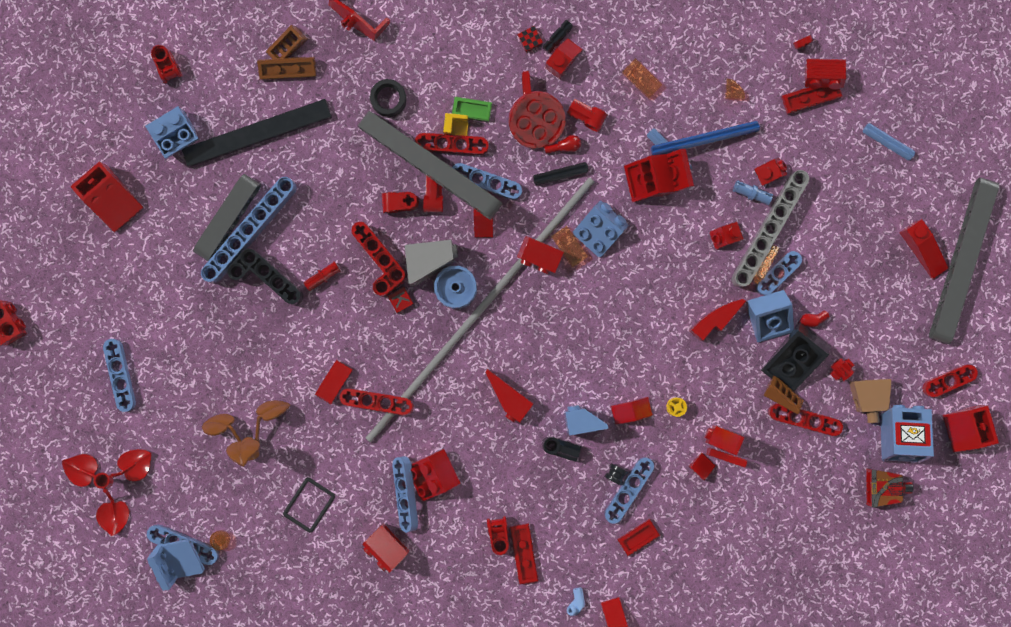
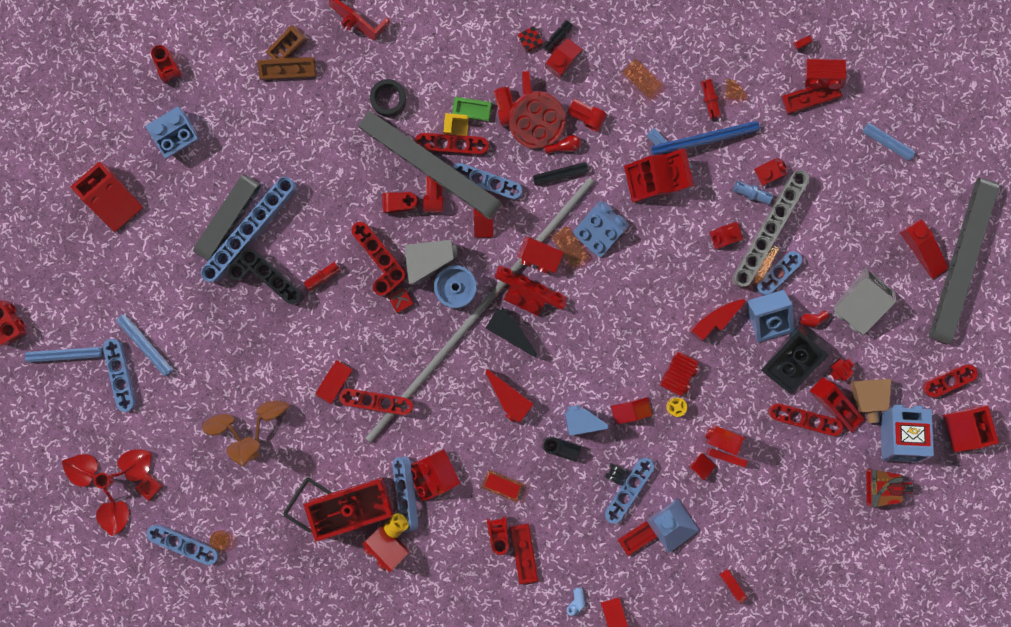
(65, 354): none -> medium blue axle
(144, 345): none -> medium blue axle
(148, 487): none -> red tile
(174, 561): medium blue bracket -> none
(256, 133): black tile -> none
(348, 509): none -> red piece
(396, 525): none -> yellow wheel
(502, 485): none -> red tile
(504, 103): none -> red piece
(508, 329): none -> black slope
(527, 293): none -> red bracket
(672, 525): none -> medium blue slope
(679, 374): none -> red brick
(710, 98): none -> red pin
(733, 586): none -> red beam
(783, 395): dark orange slope -> none
(837, 404): none -> red slope
(865, 302): none -> light grey slope

